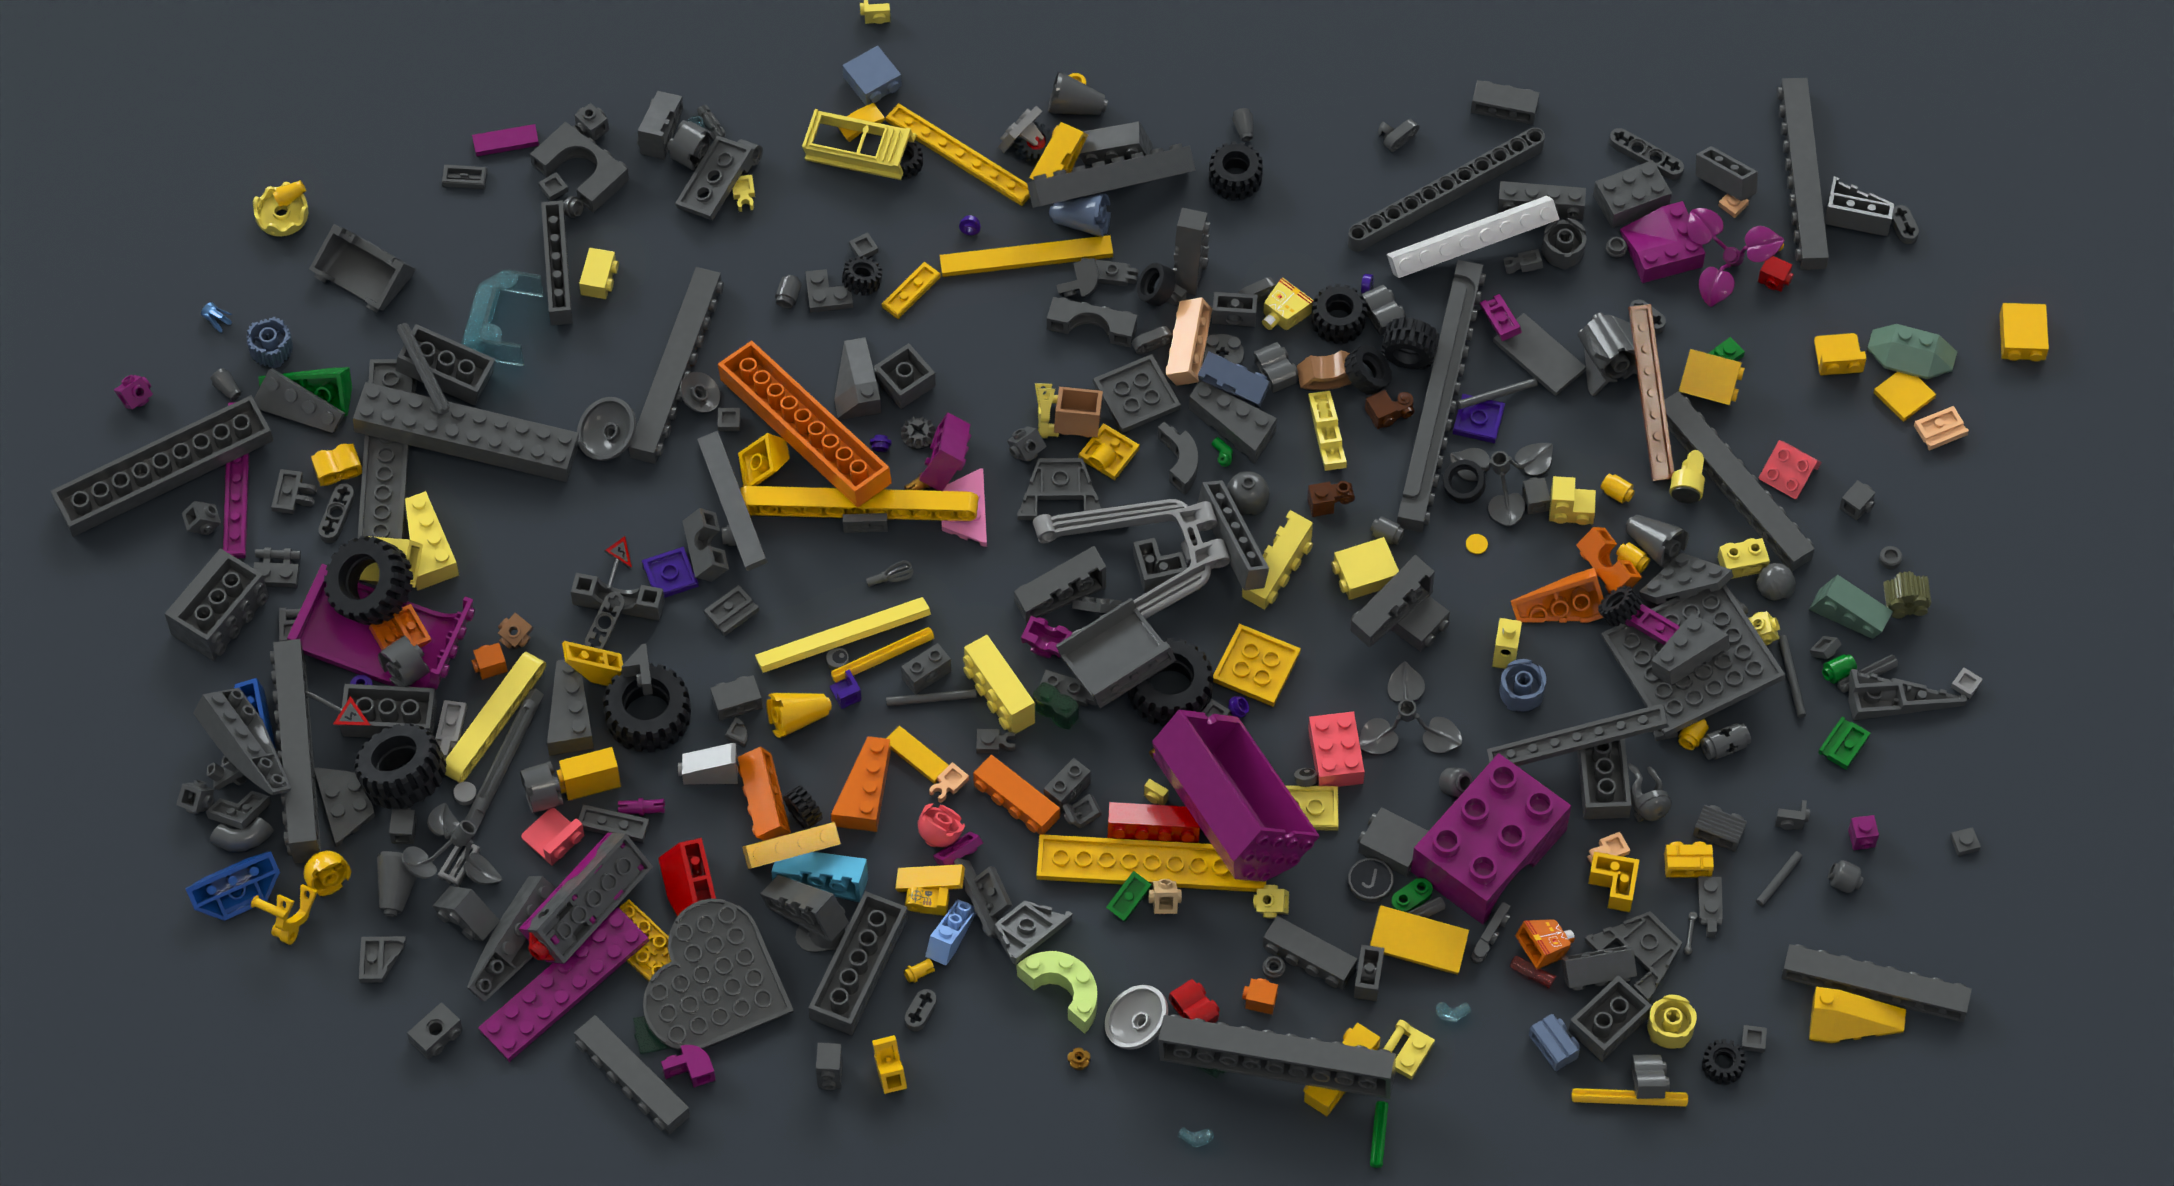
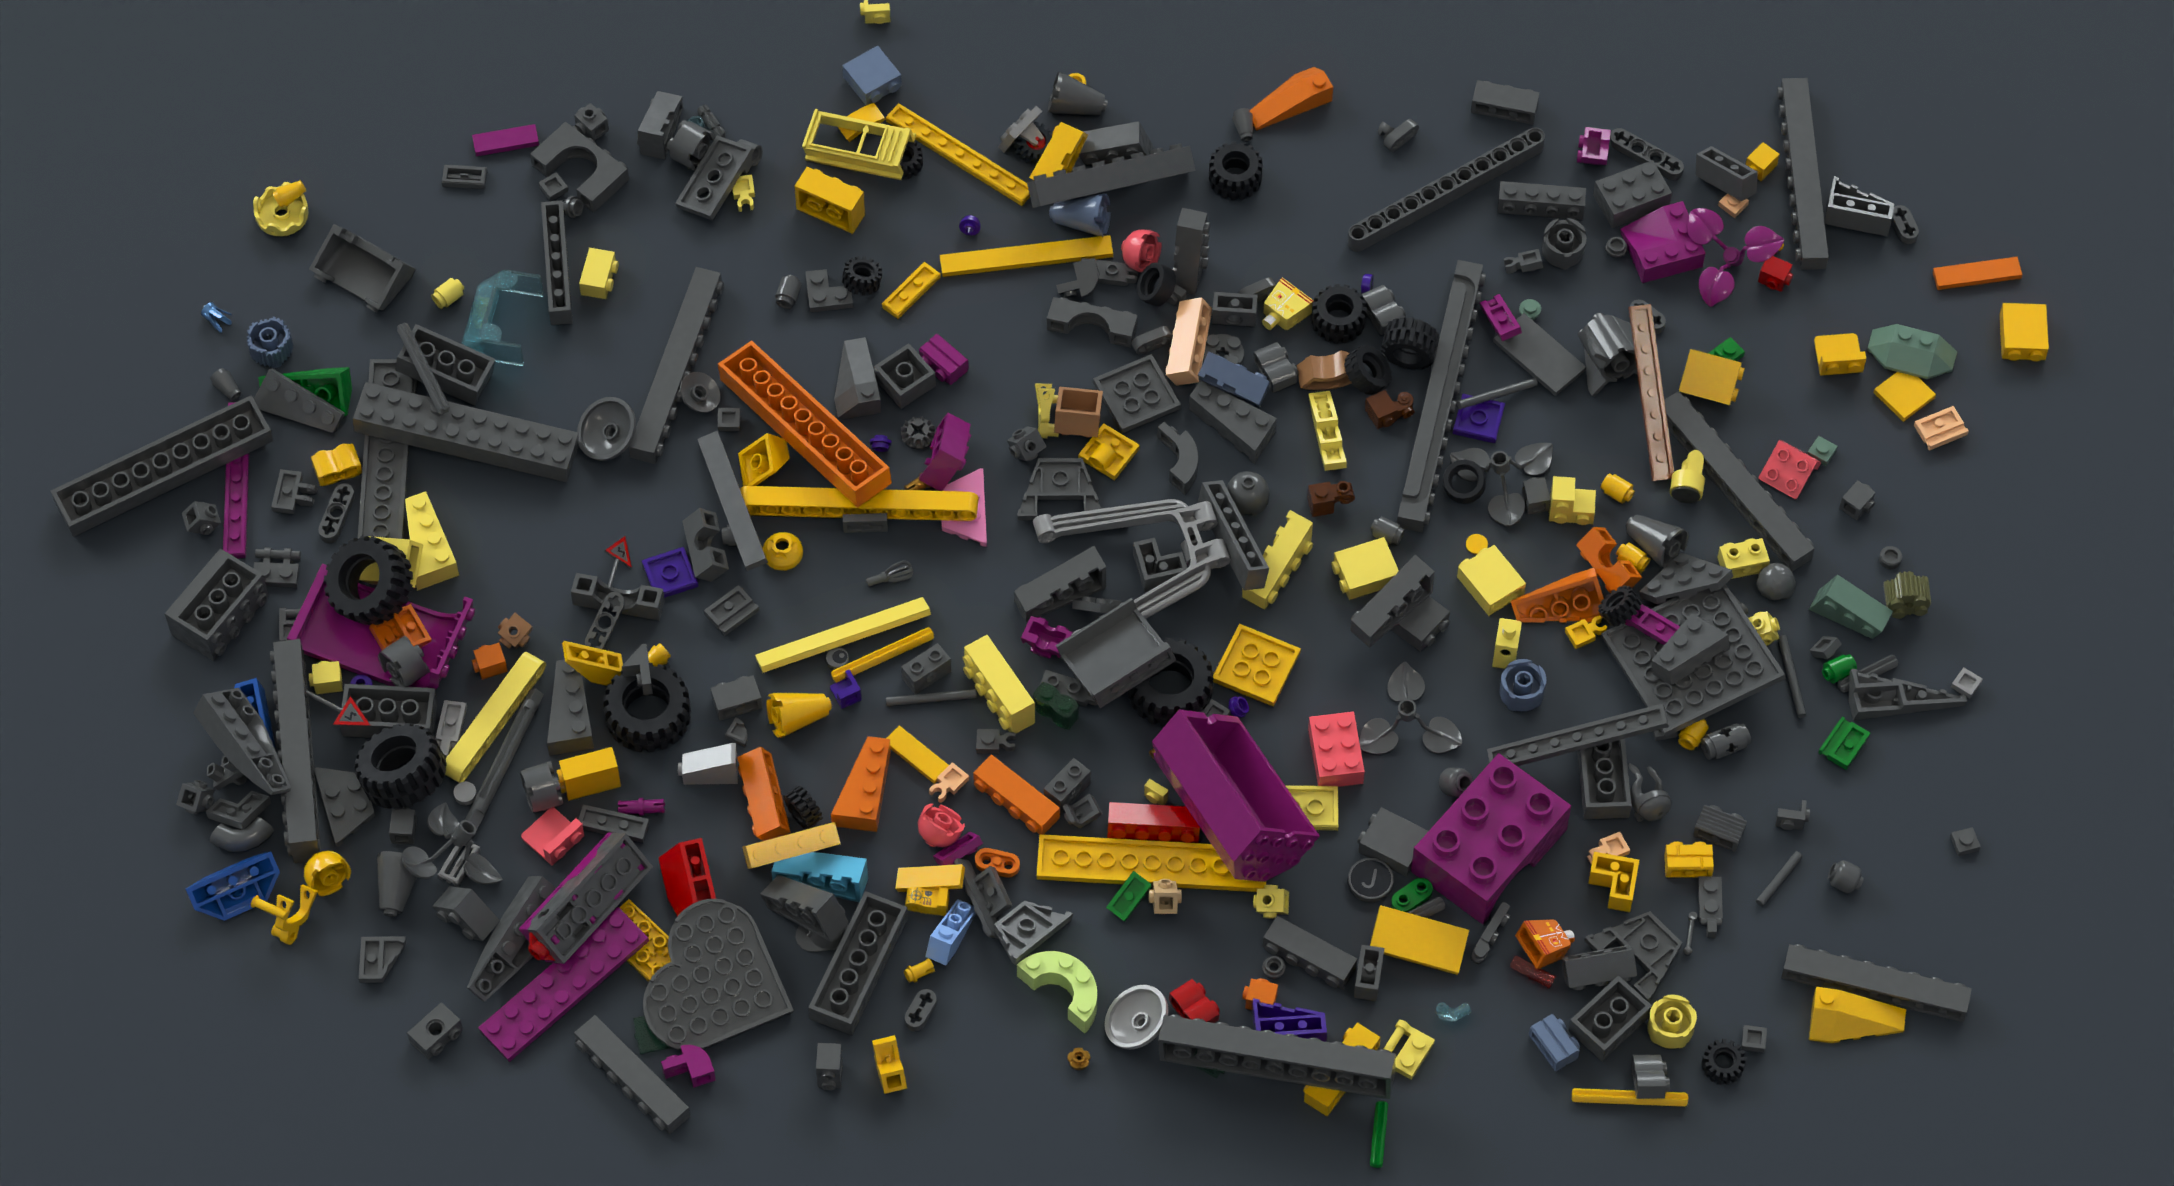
(134, 391): magenta brick -> none
(326, 677): none -> light yellow brick
(447, 293): none -> light yellow brick
(658, 655): none -> yellow cone
(786, 558): none -> yellow piece
(830, 200): none -> yellow brick
(863, 246): dark grey plate -> none
(944, 359): none -> magenta brick
(999, 860): none -> orange plate
(1141, 249): none -> coral cylinder
(1197, 1138): clear light blue arm -> none
(1225, 452): green arm -> none
(1285, 1021): none -> dark purple wedge
(1295, 96): none -> orange wedge
(1305, 777): dark grey tile -> none
(1473, 236): white brick -> none
(1491, 579): none -> light yellow brick
(1530, 308): none -> sand green plate
(1584, 633): none -> yellow plate
(1594, 146): none -> magenta cylinder
(1763, 160): none -> yellow brick
(1822, 450): none -> sand green plate
(1863, 832): magenta brick -> none
(1977, 273): none -> orange tile

